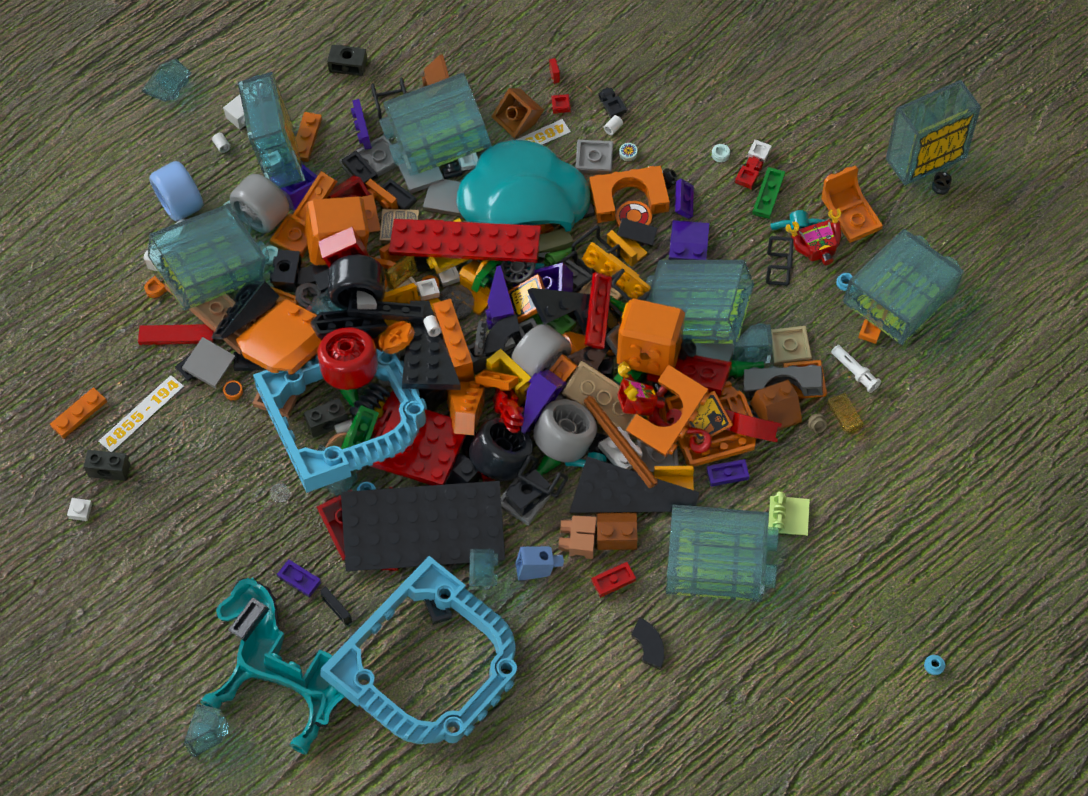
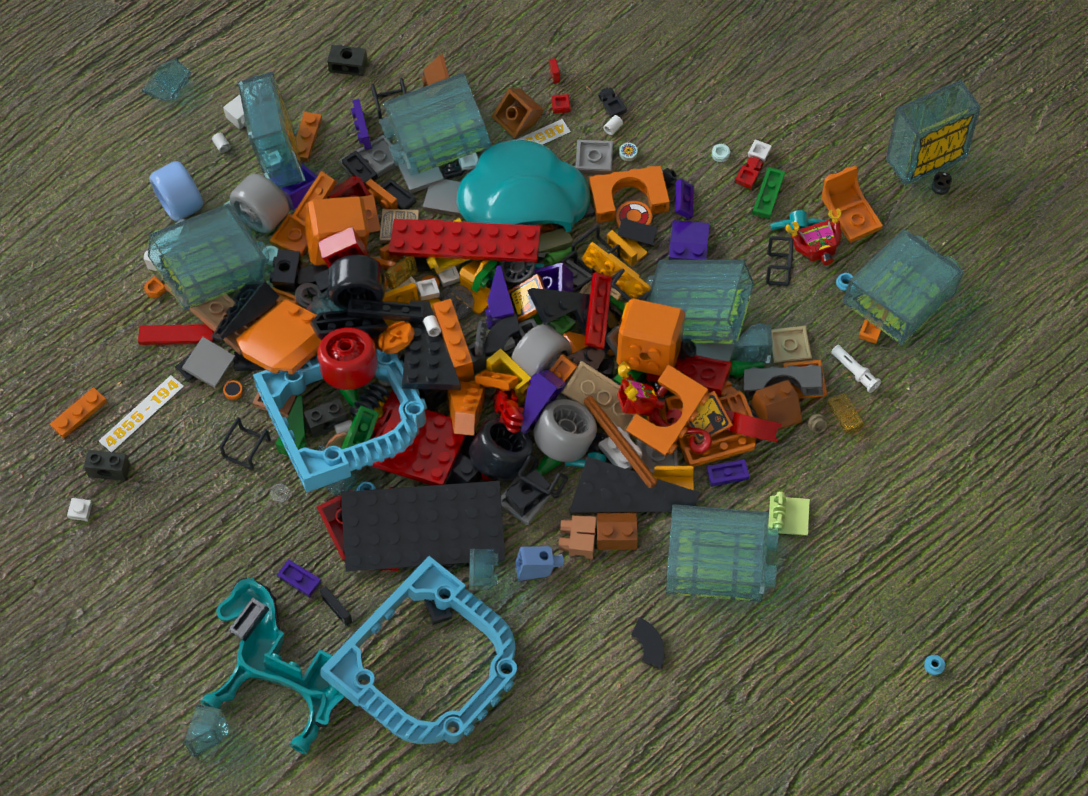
(265, 436): none -> black piece
(297, 424): none -> green slope
(365, 301): light grey tile -> none
(613, 579): red plate -> none

